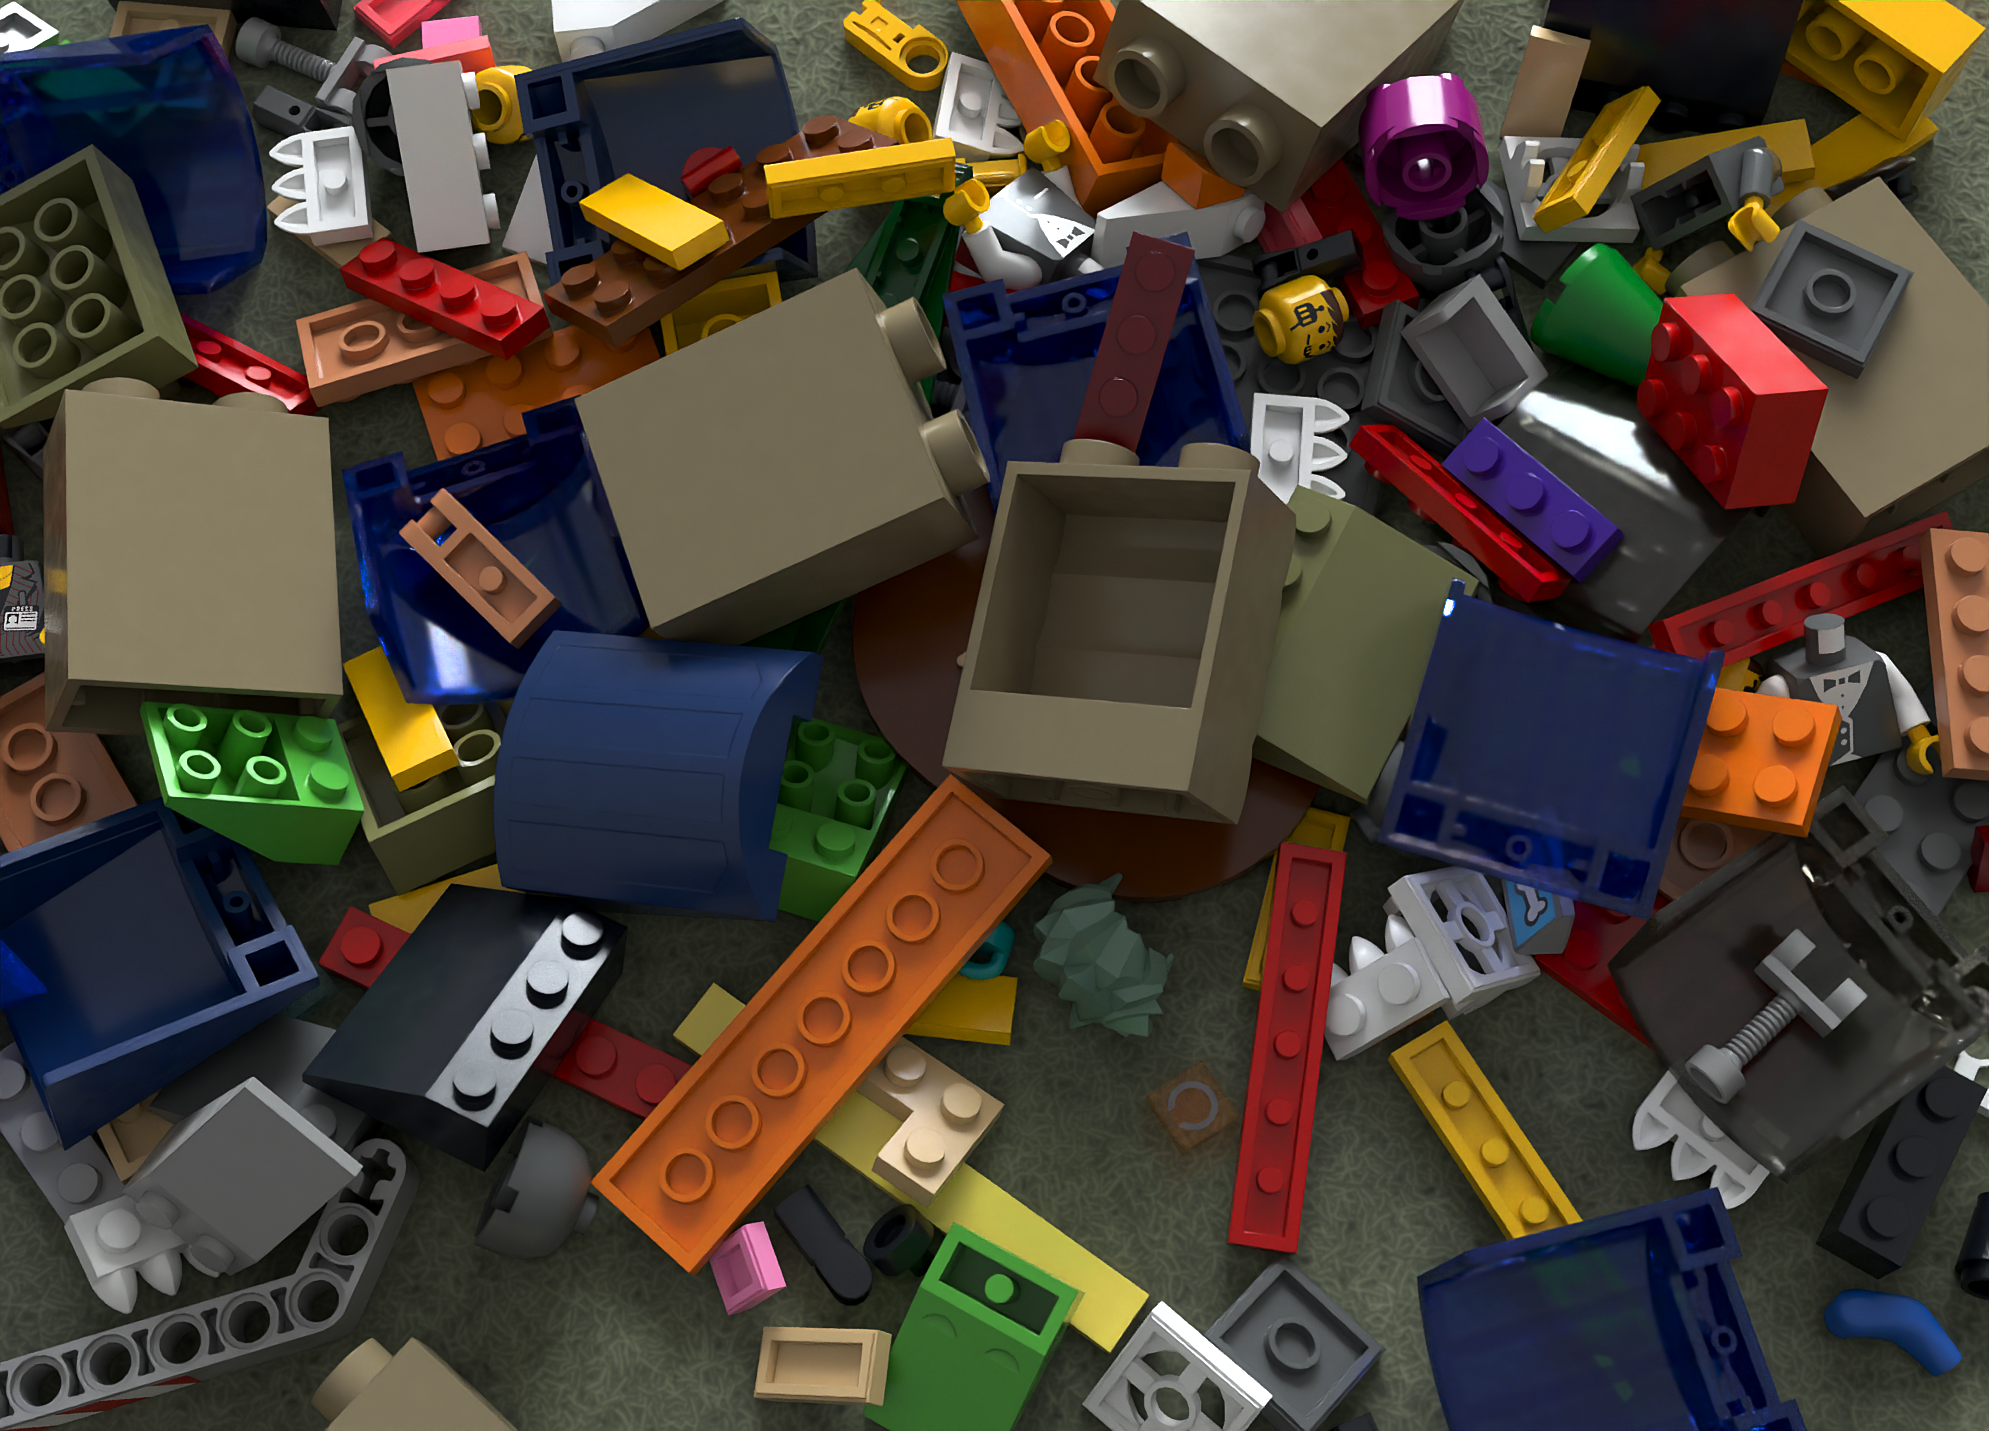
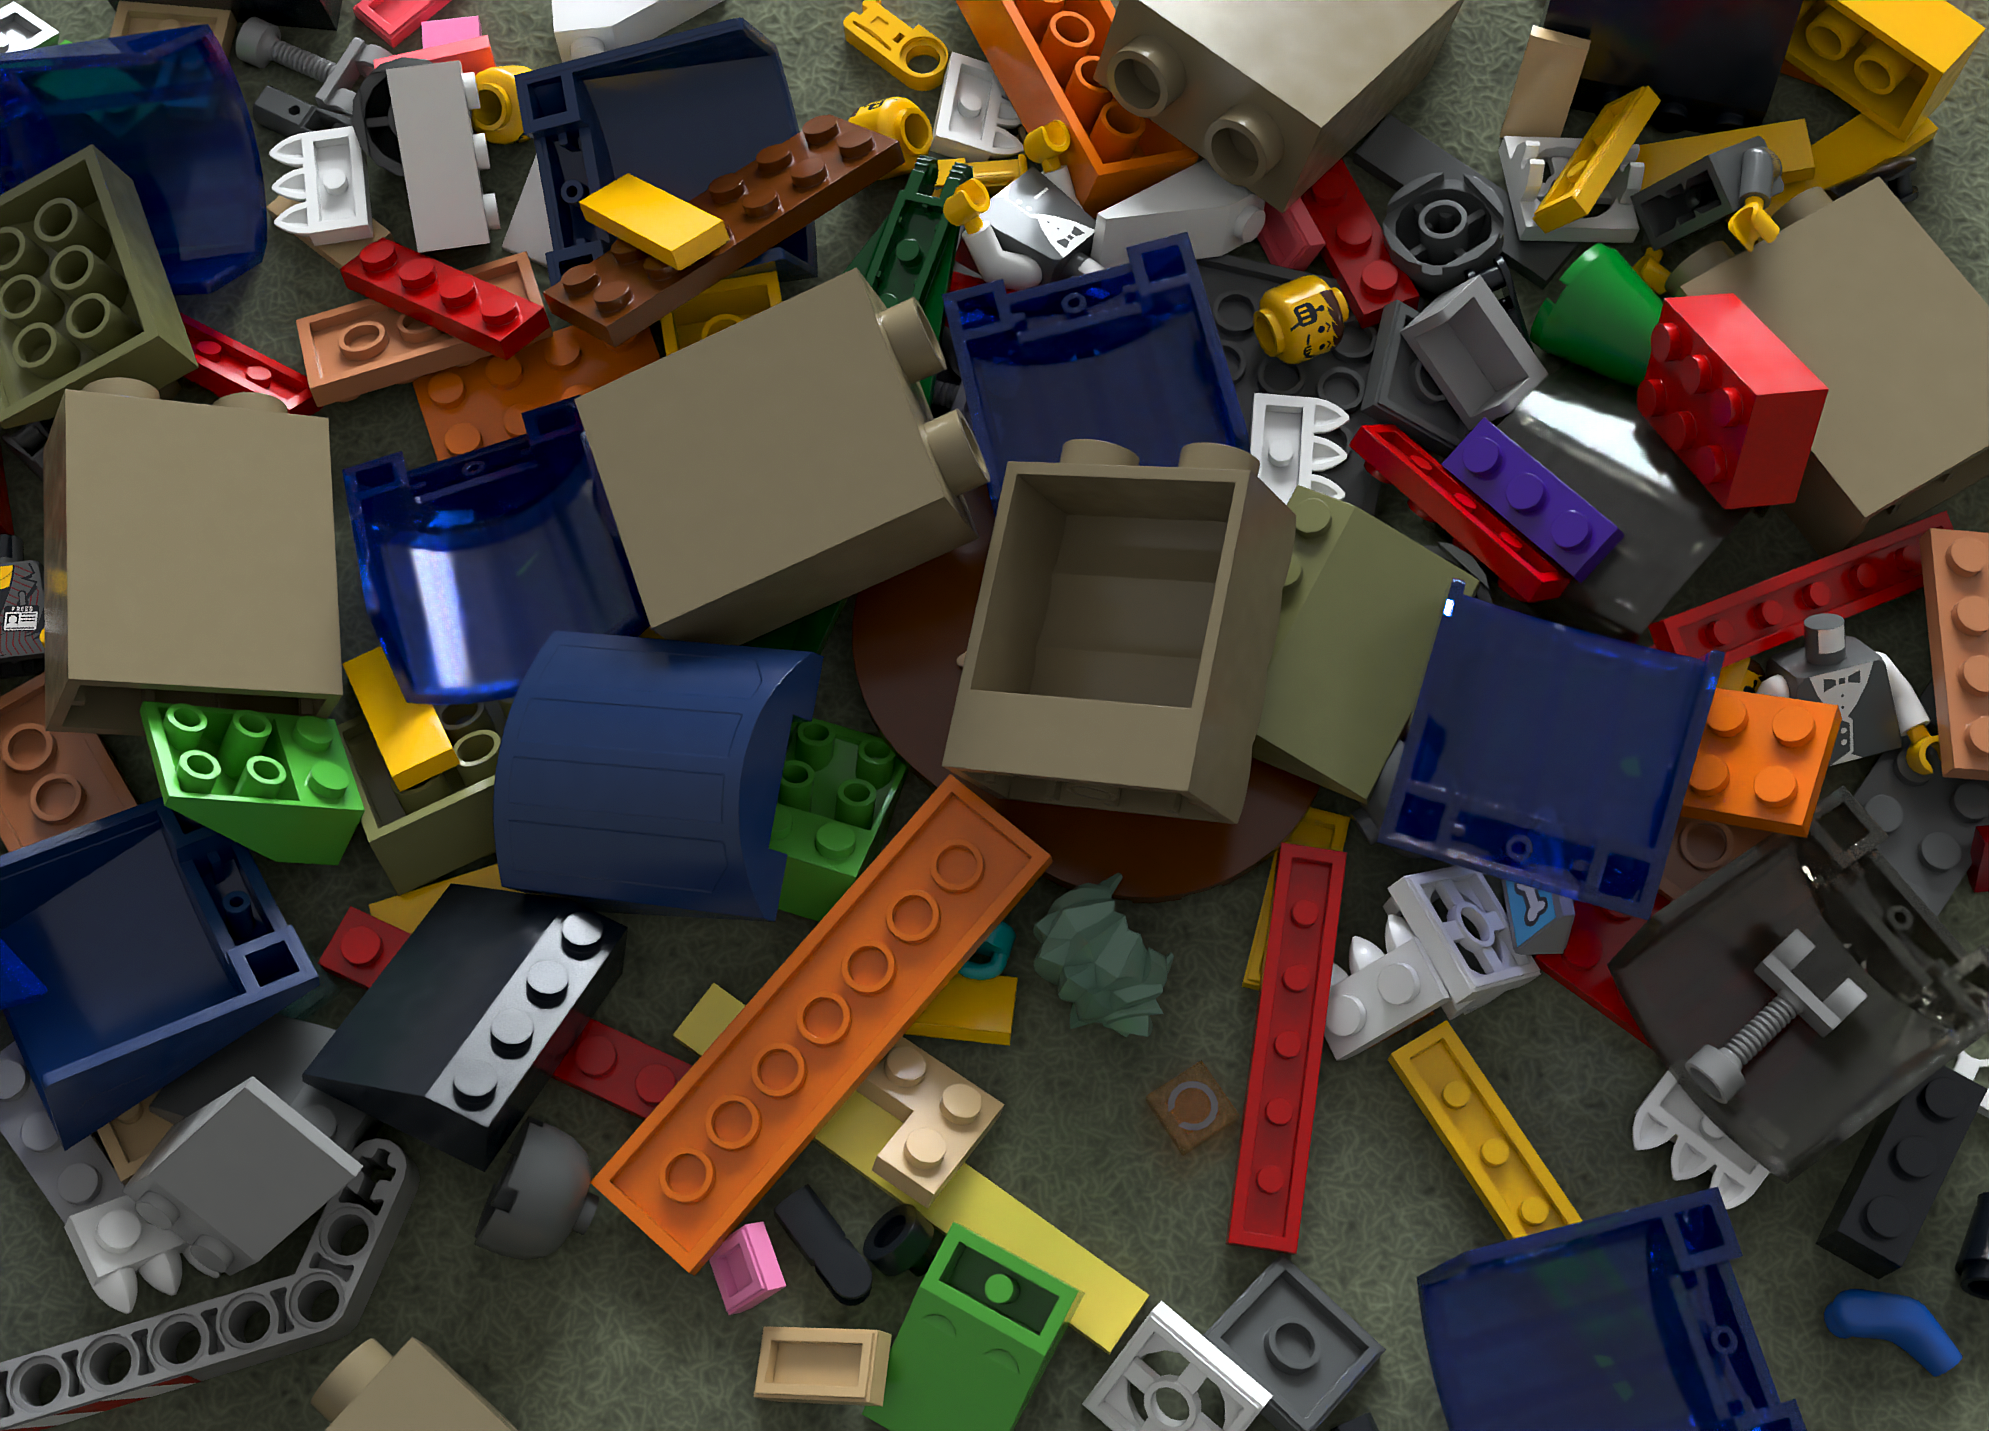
(481, 570): nougat plate -> none
(706, 166): red plate -> none
(860, 178): yellow tile -> none
(1134, 341): dark red plate -> none
(1195, 179): orange slope -> none
(1326, 258): black bar -> none
(1422, 146): magenta brick -> none
(1829, 297): dark grey tile -> none

